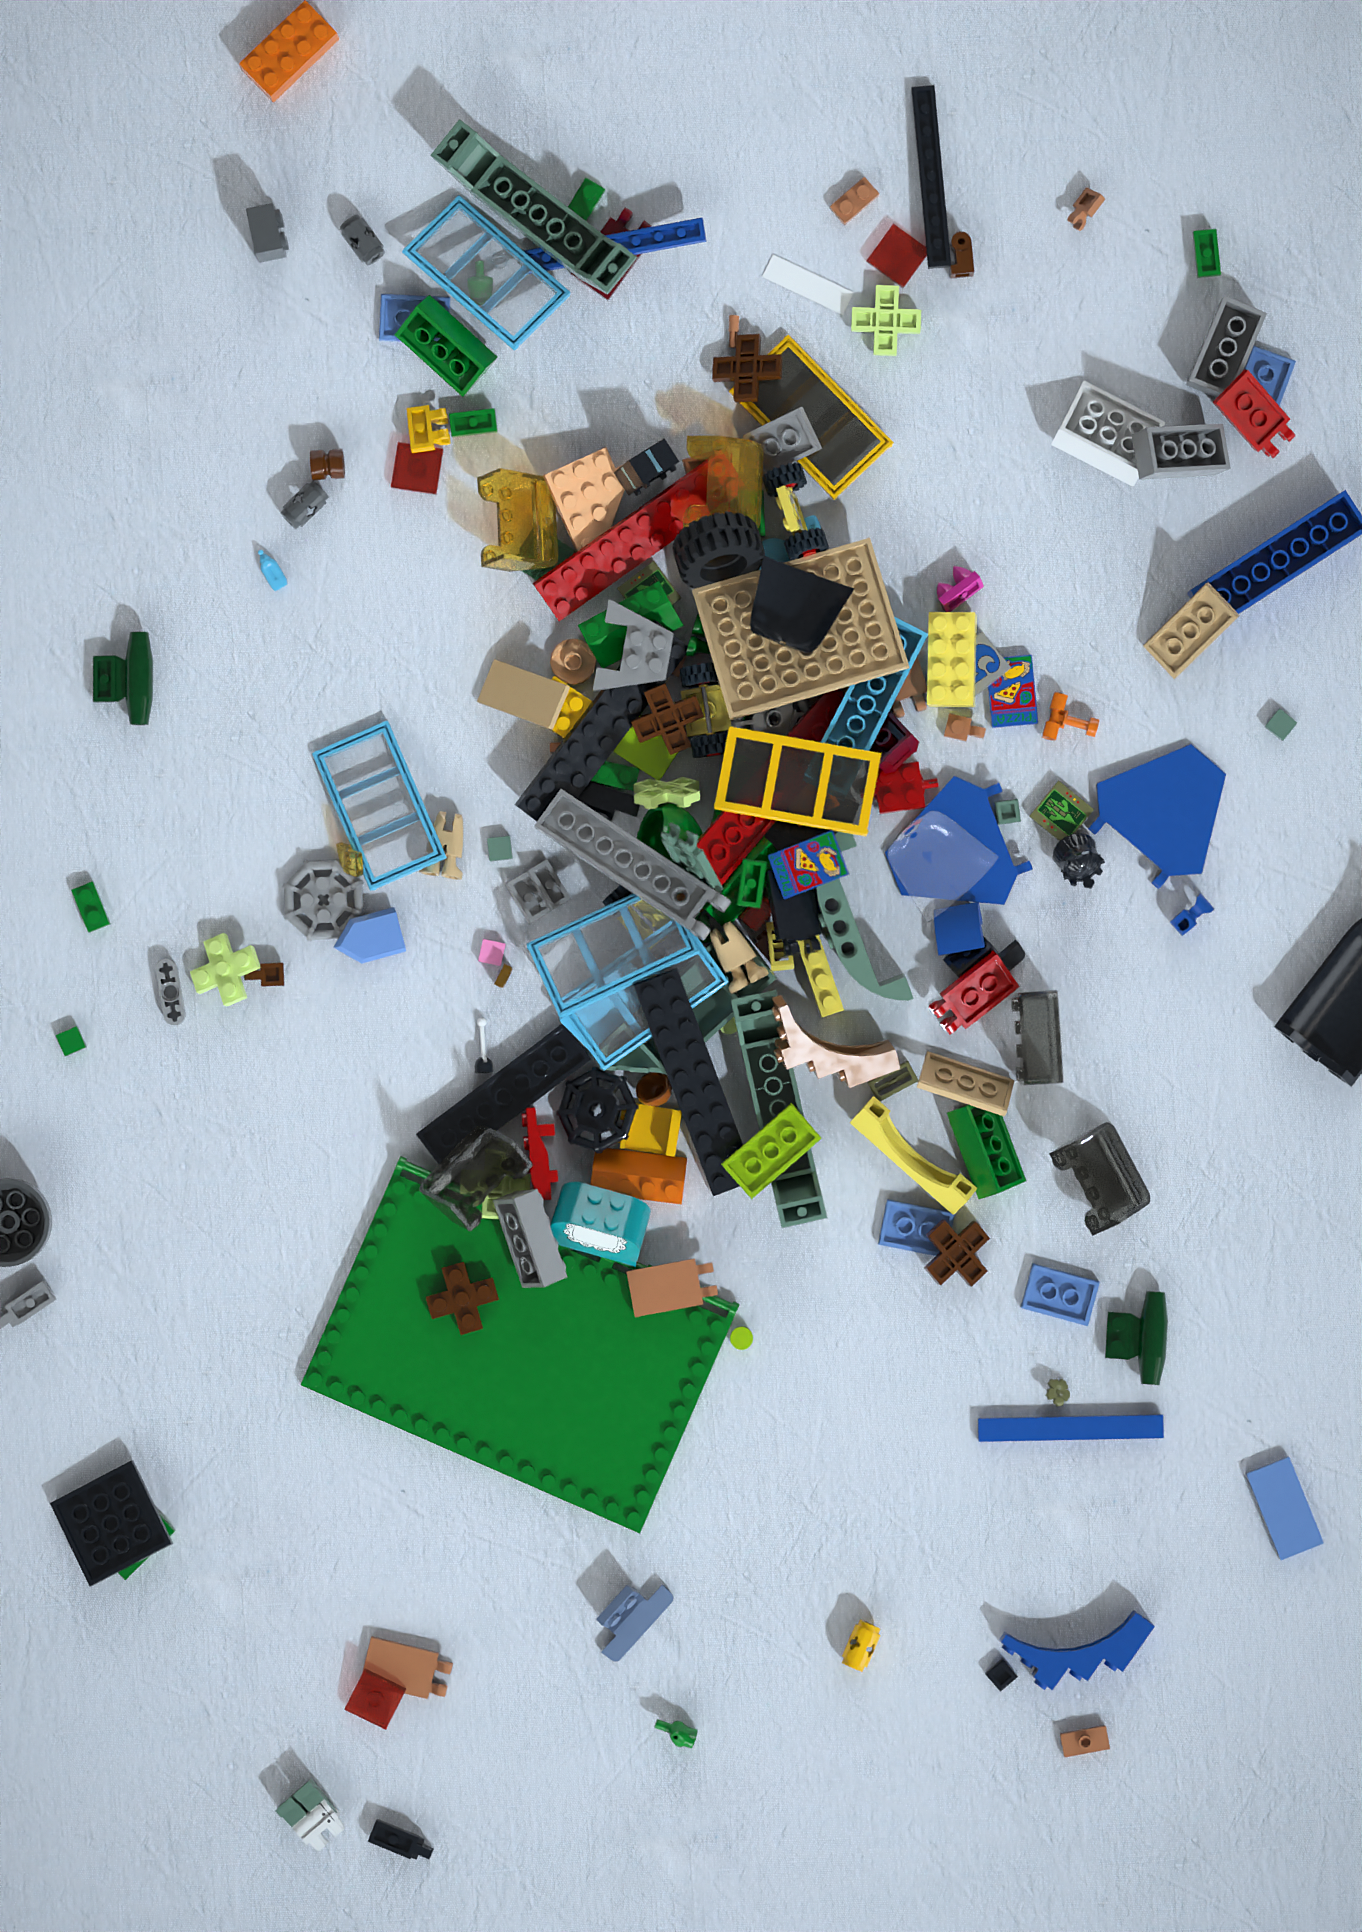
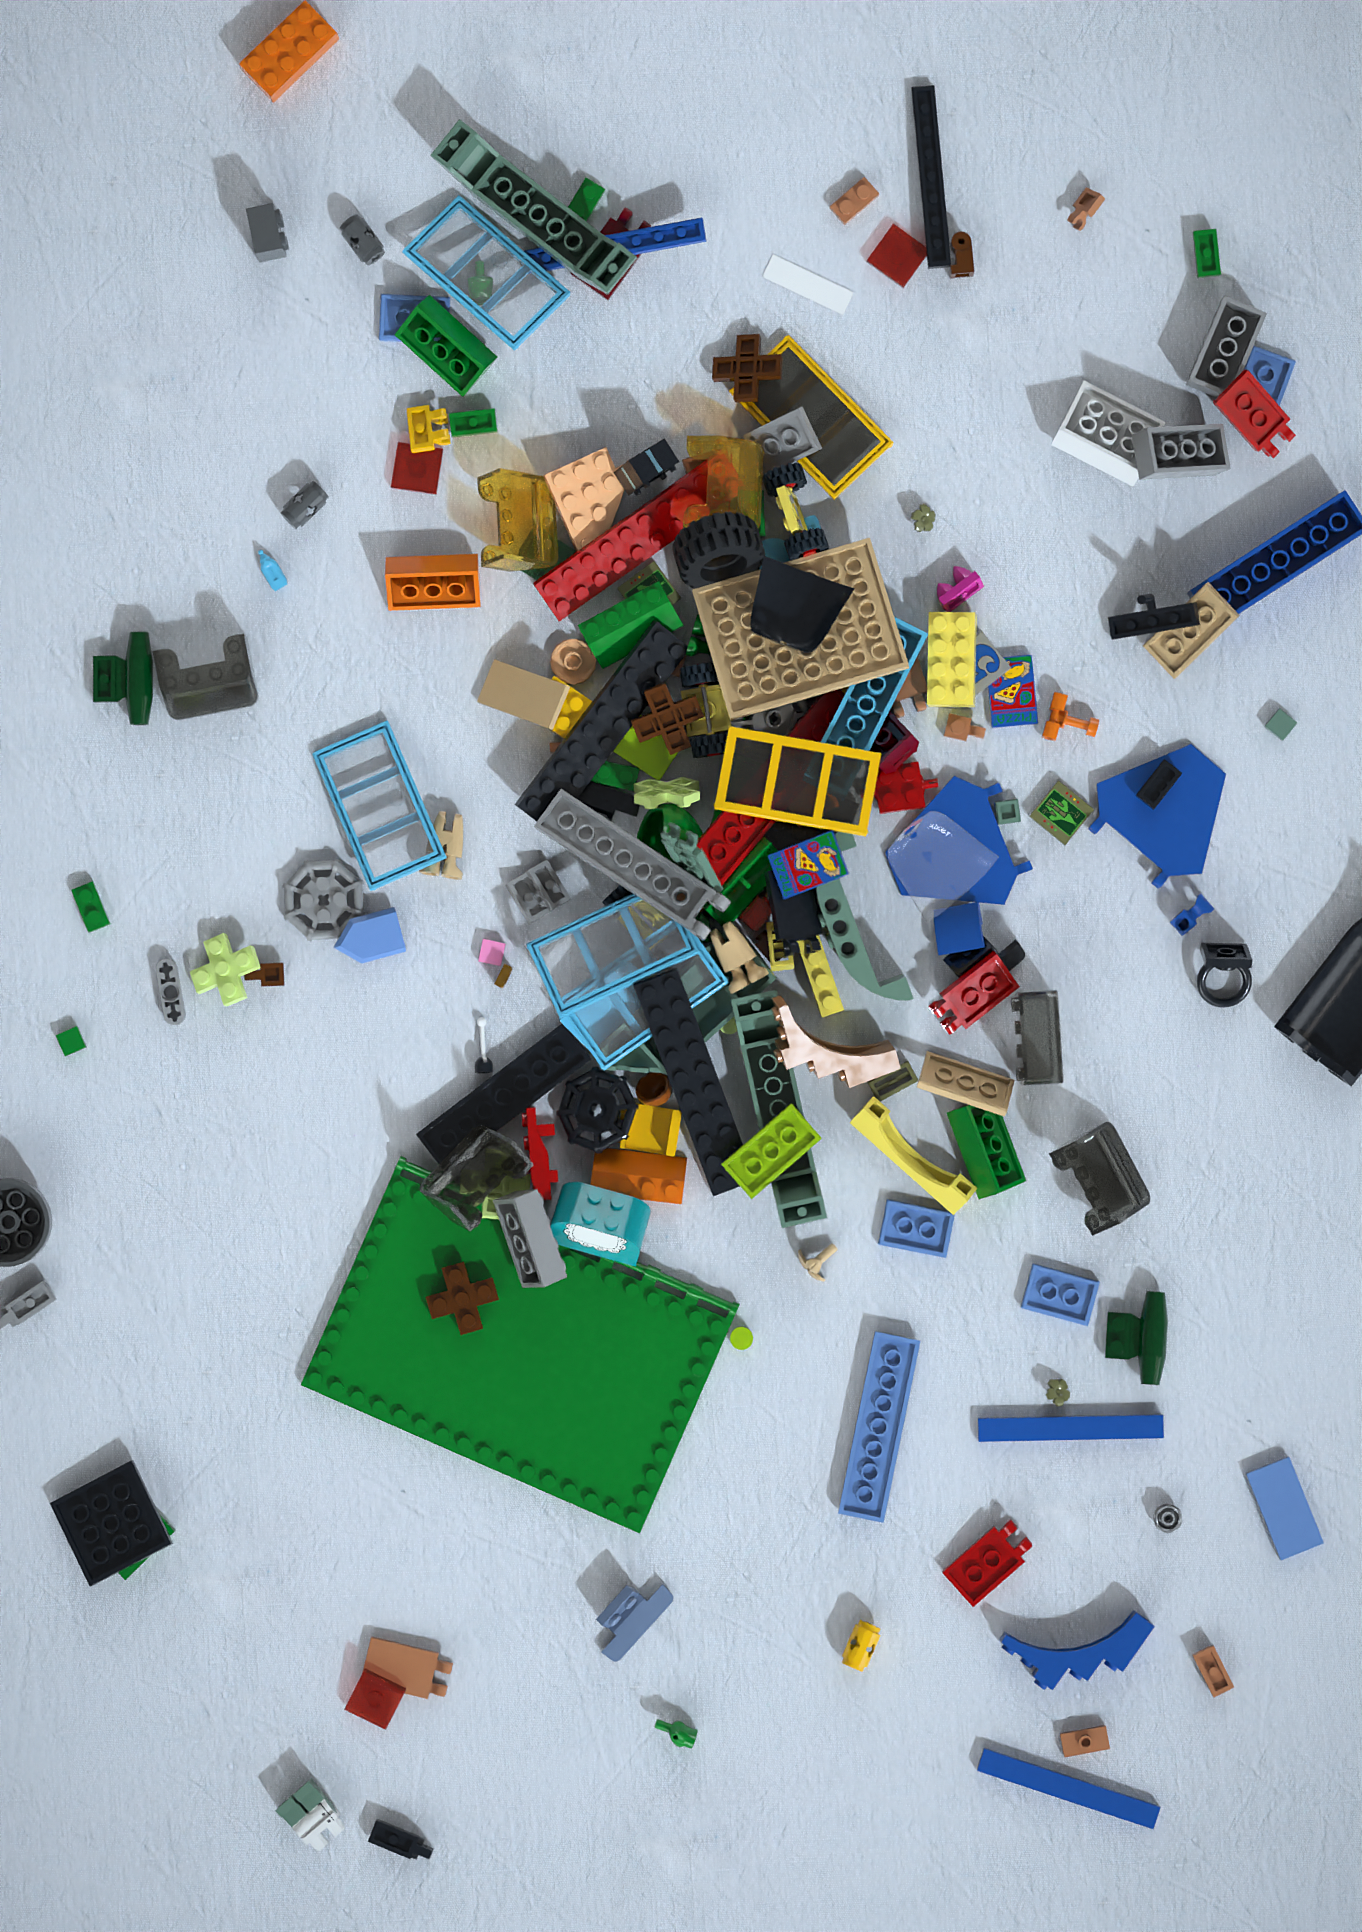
(210, 686): none -> clear smoke windscreen
(327, 464): reddish brown wheel -> none
(350, 859): clear yellow slope -> none
(432, 582): none -> orange slope
(499, 848): sand green tile -> none
(644, 652): light grey wing -> none
(668, 1286): nougat tile -> none
(733, 329): nougat pin -> none
(751, 883): green slope -> none
(814, 1264): none -> tan plant
(879, 1426): none -> medium blue plate
(886, 320): yellowish green plate -> none
(923, 518): none -> olive plant
(956, 1253): reddish brown plate -> none
(986, 1563): none -> red tile
(1001, 1674): black tile -> none
(1068, 1788): none -> blue tile
(1078, 859): black hair -> none
(1153, 619): none -> black plate
(1158, 784): none -> black plate
(1170, 1525): none -> light grey plate
(1213, 1670): none -> nougat plate
(1225, 958): none -> black tile

